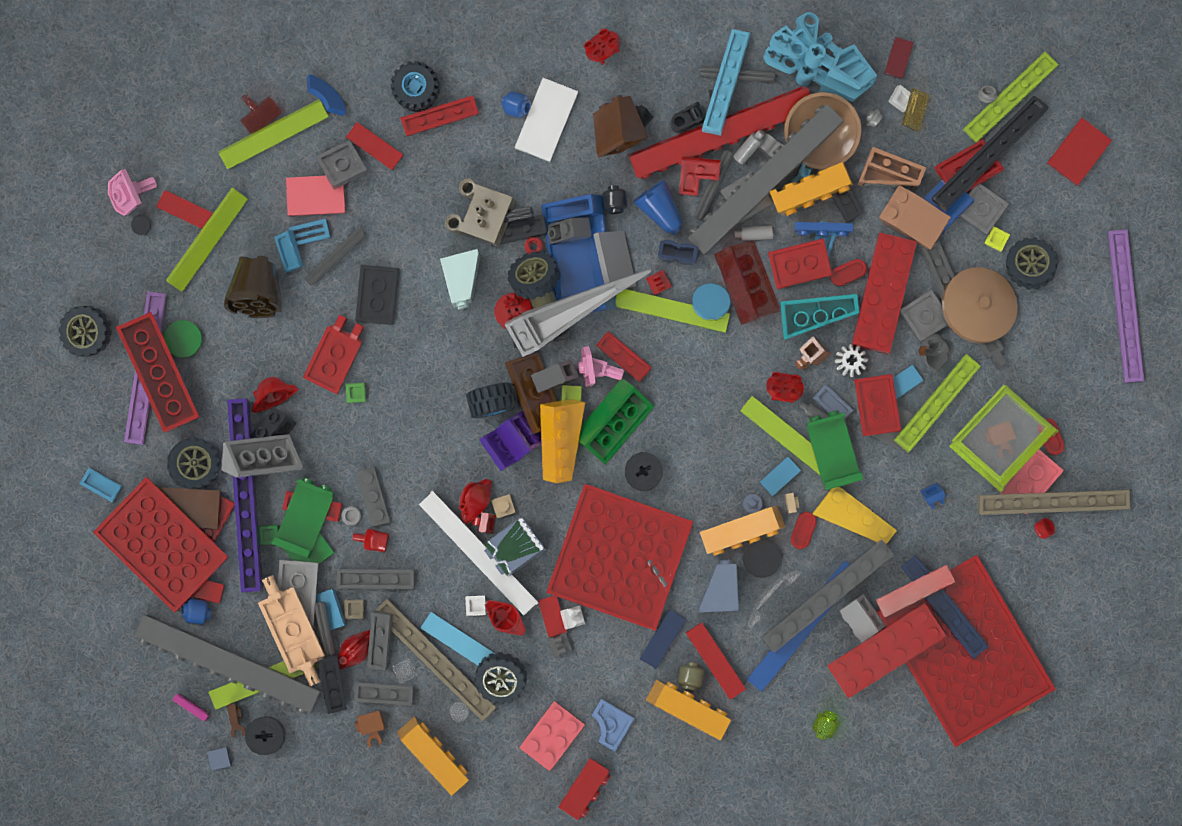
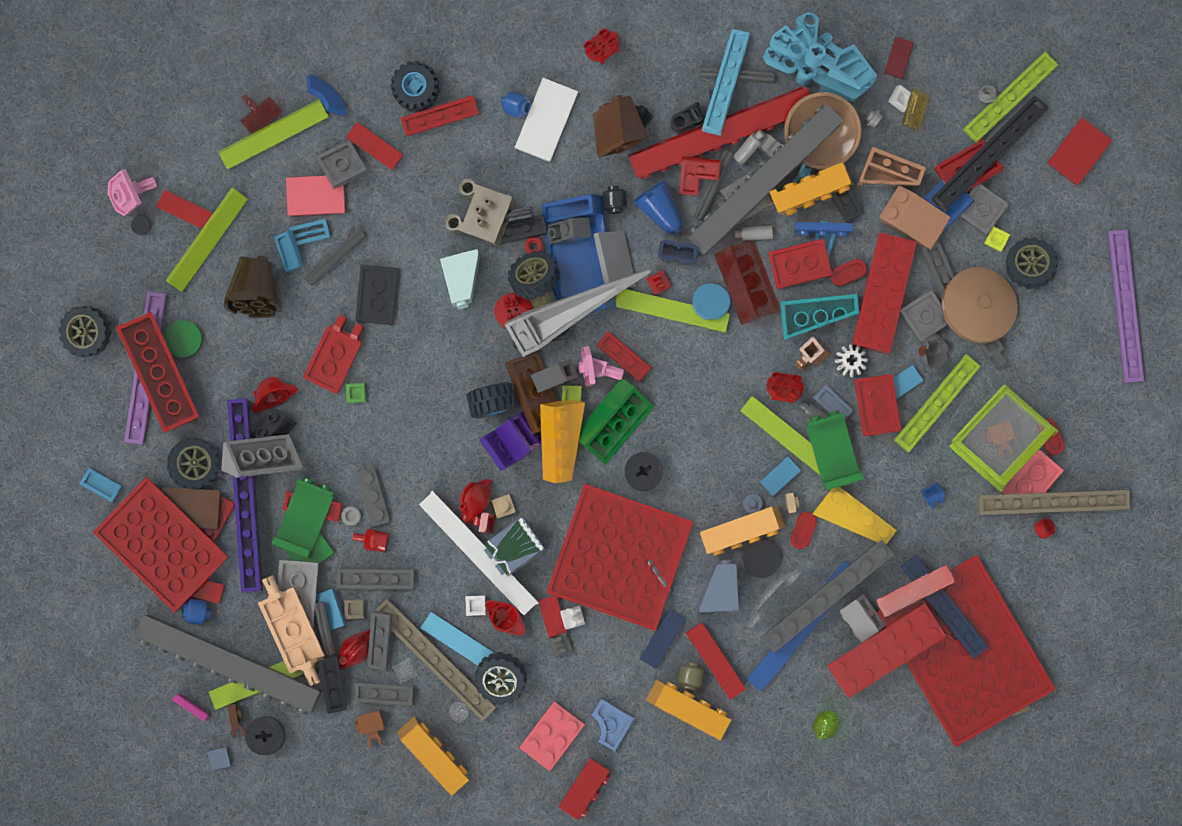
(267, 533): green tile -> none

